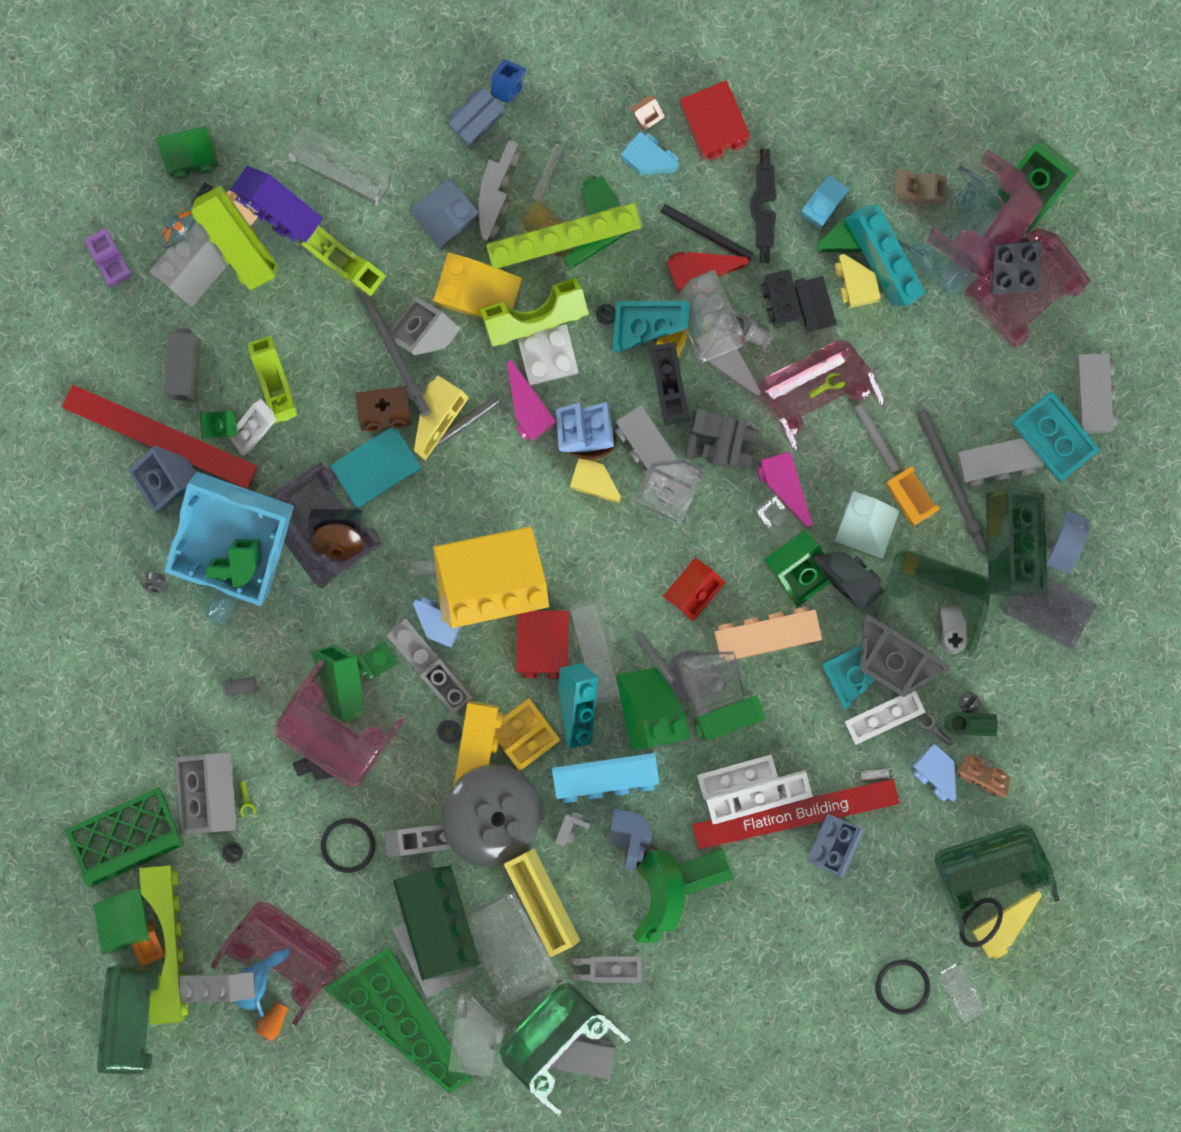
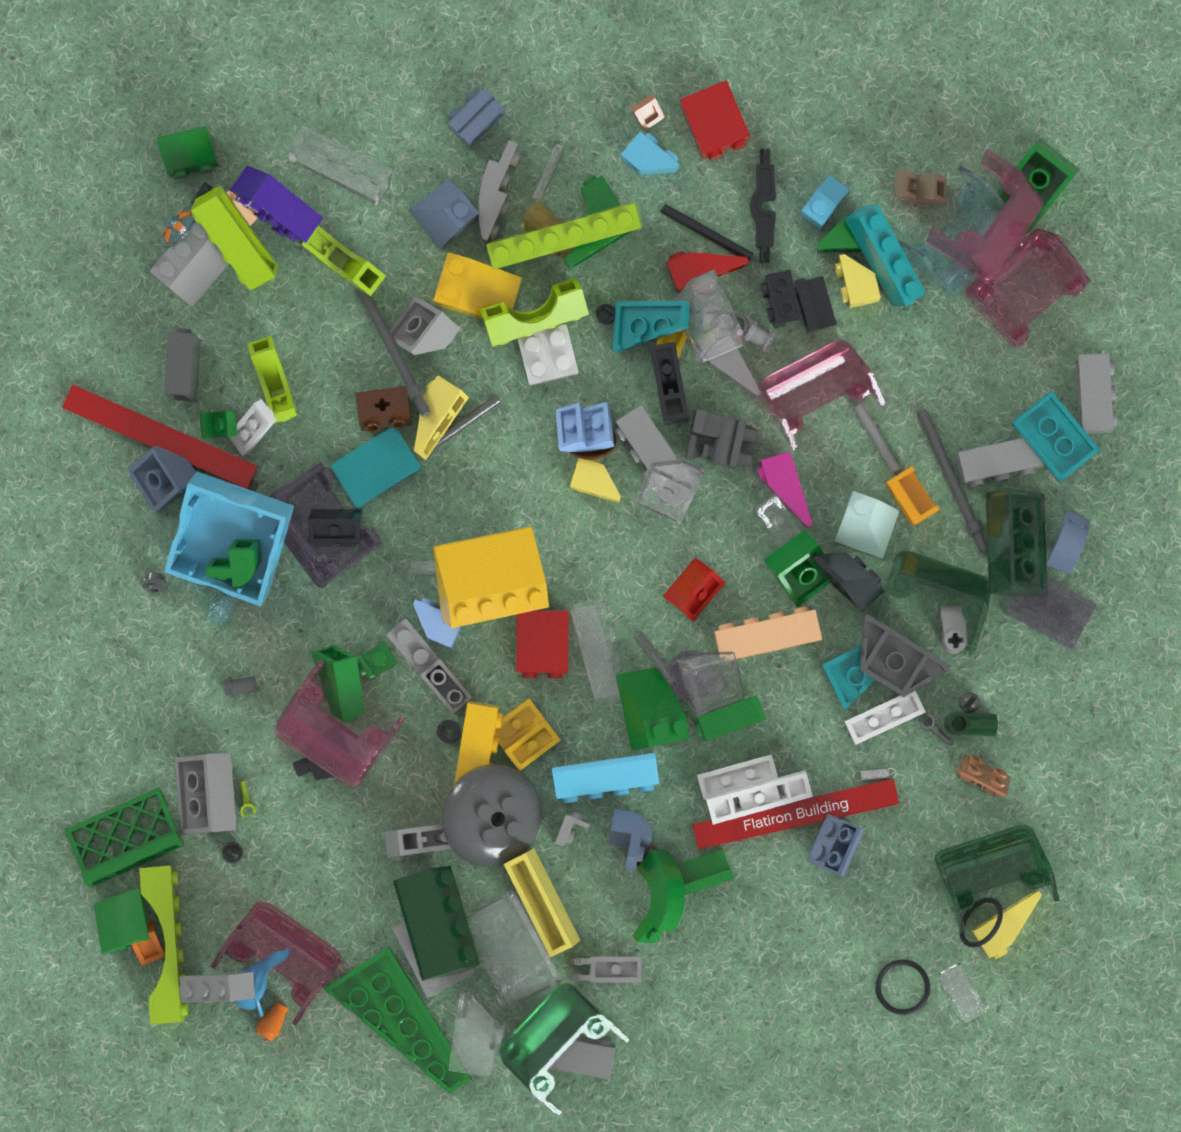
(108, 258): medium lavender slope -> none
(126, 1019): clear green windscreen -> none
(337, 542): reddish brown dish -> none
(348, 869): black tyre -> none
(507, 81): blue brick -> none
(529, 410): dark pink slope -> none
(577, 700): teal slope -> none
(829, 384): lime hand -> none
(939, 771): light blue slope -> none
(1016, 267): black hinge -> none

